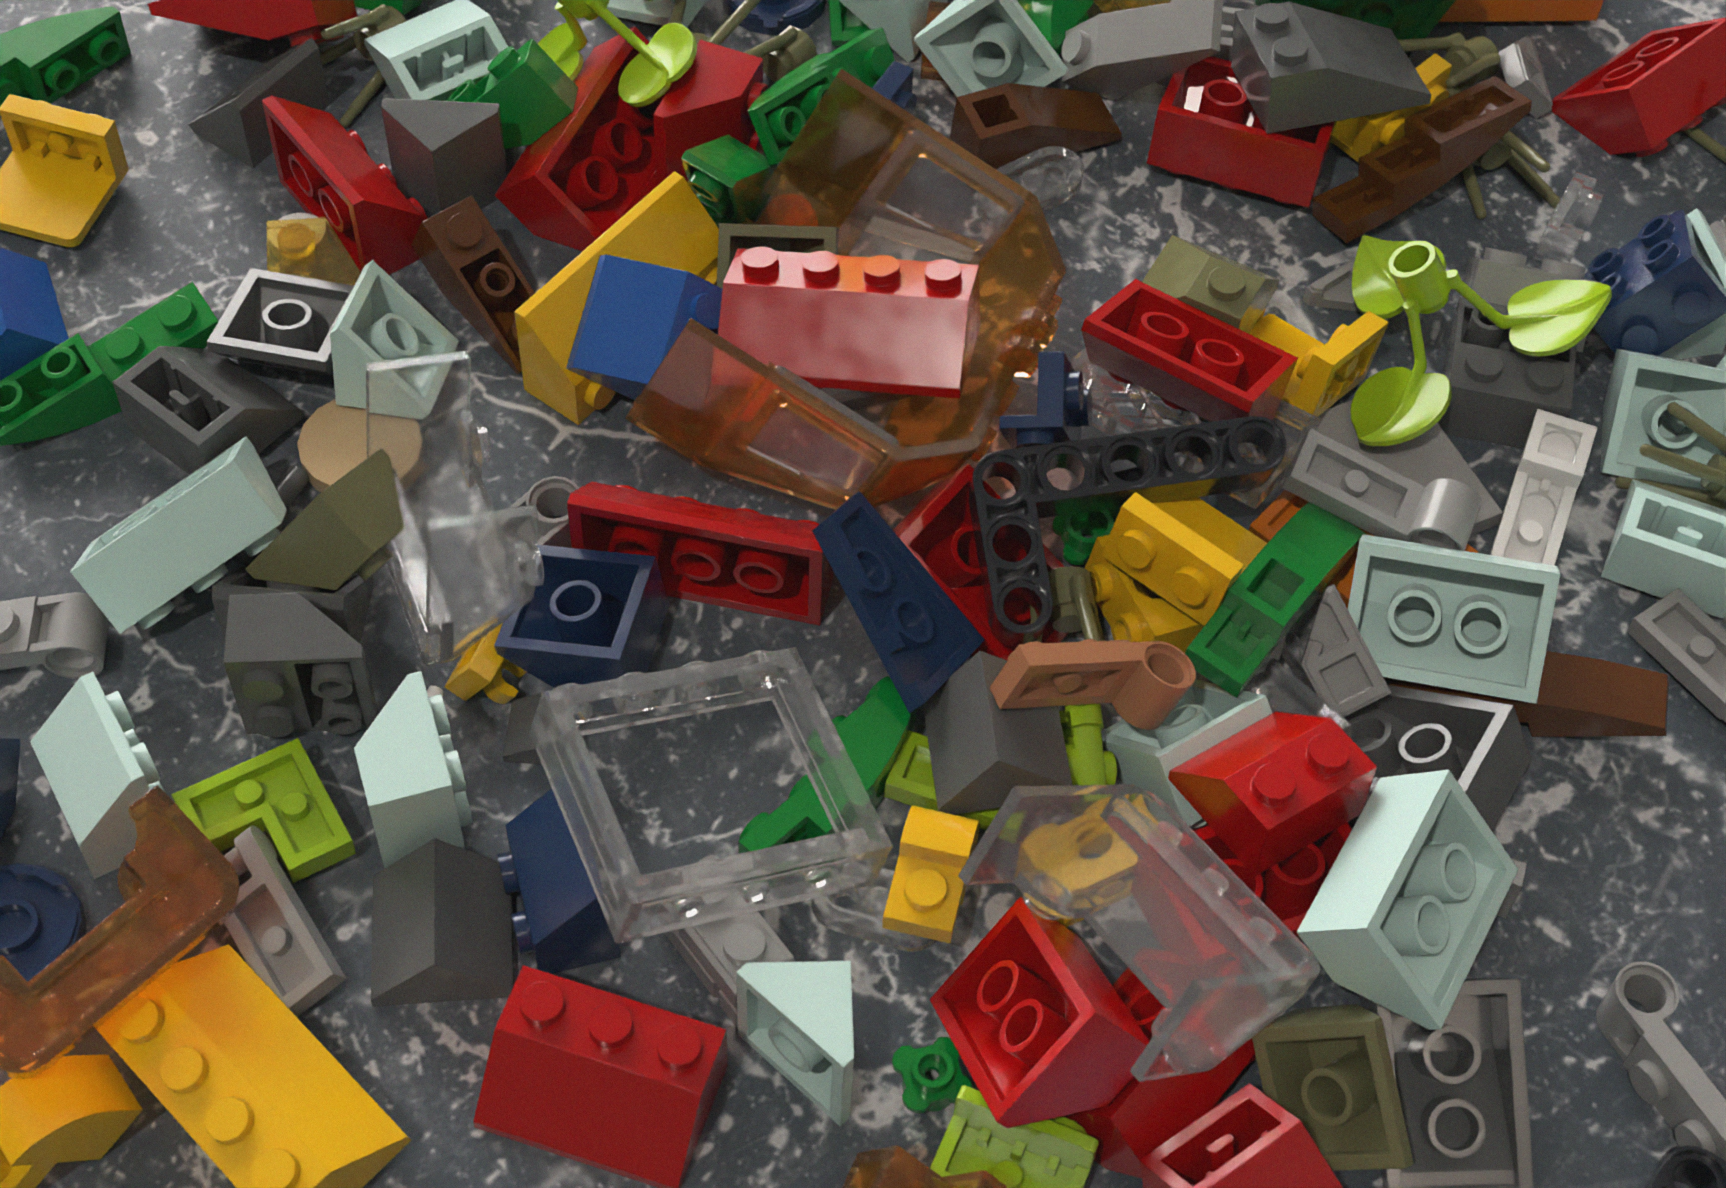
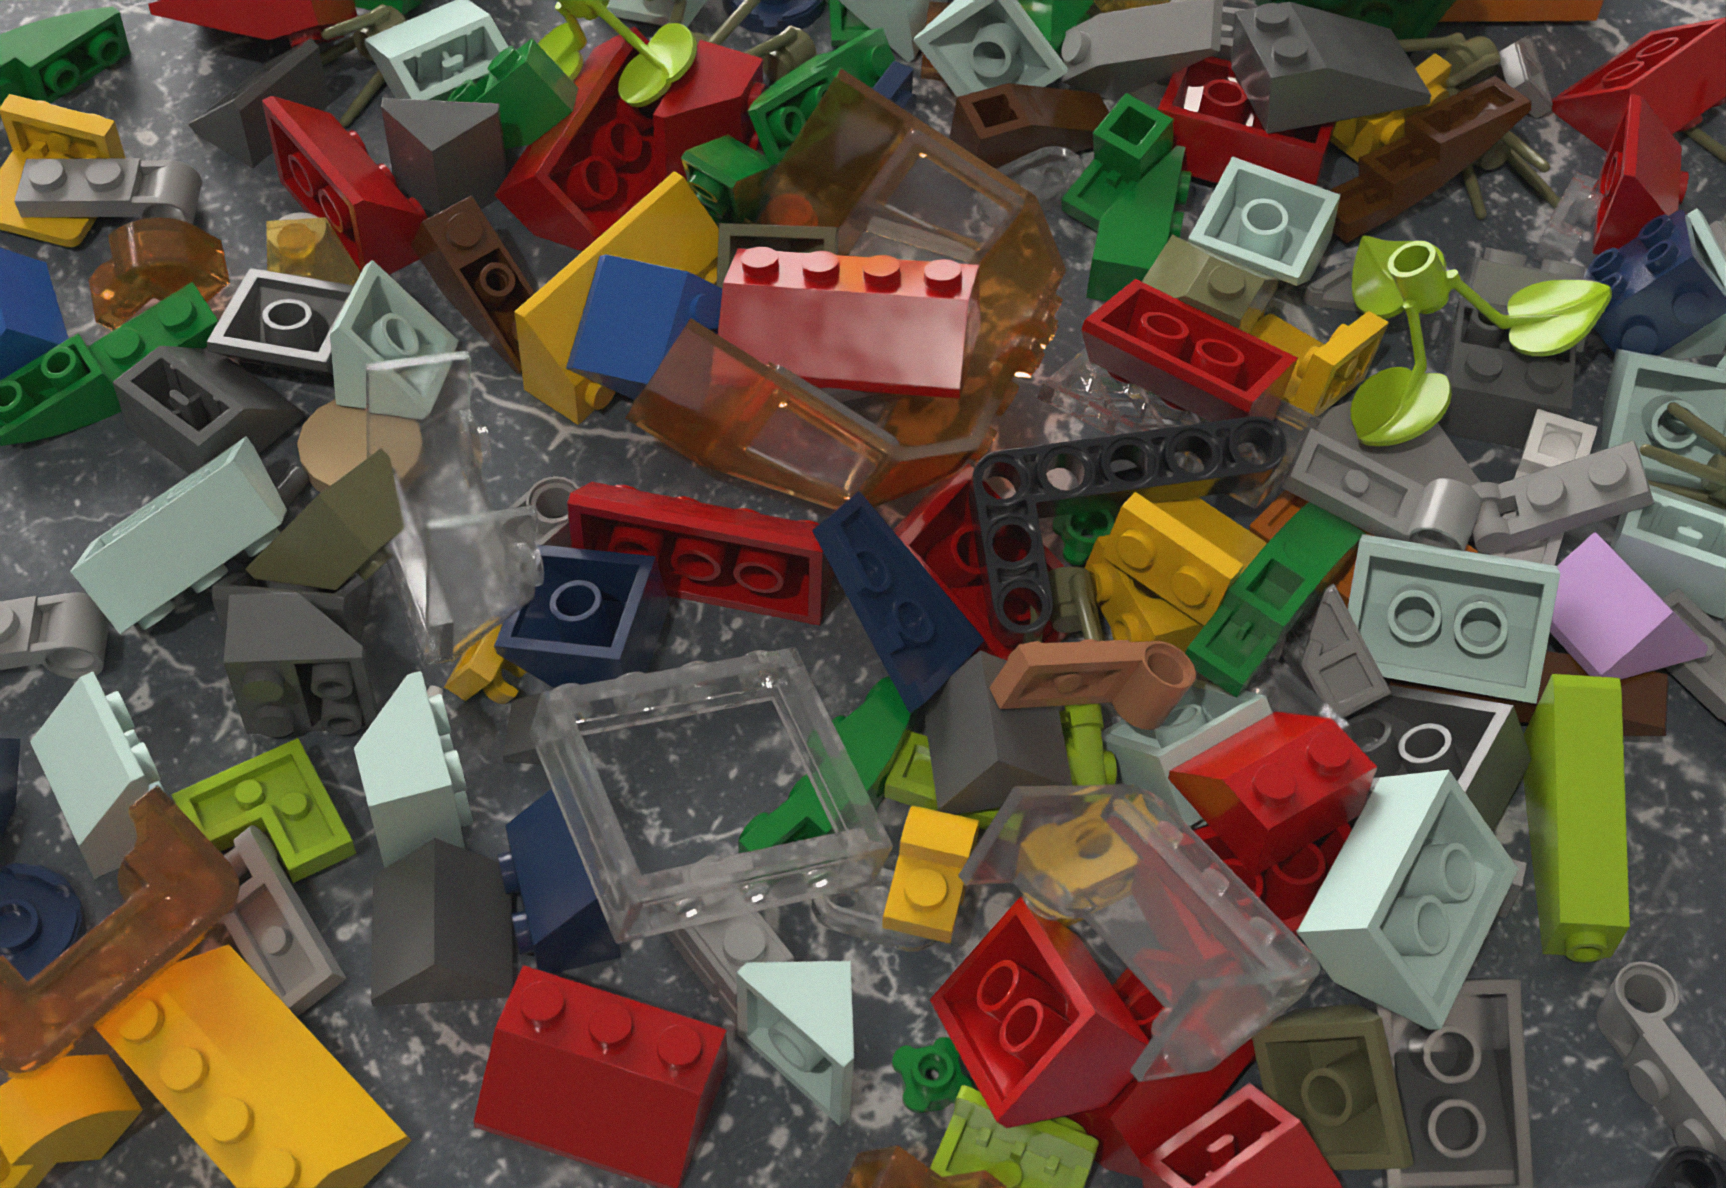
(108, 188): none -> light grey plate
(152, 262): none -> clear orange brick
(1061, 406): dark blue bracket -> none
(1125, 150): none -> green brick
(1138, 227): none -> green slope
(1268, 221): none -> light aqua slope
(1561, 498): none -> light grey plate
(1578, 816): none -> lime slope
(1615, 618): none -> lavender slope
(1637, 177): none -> red slope

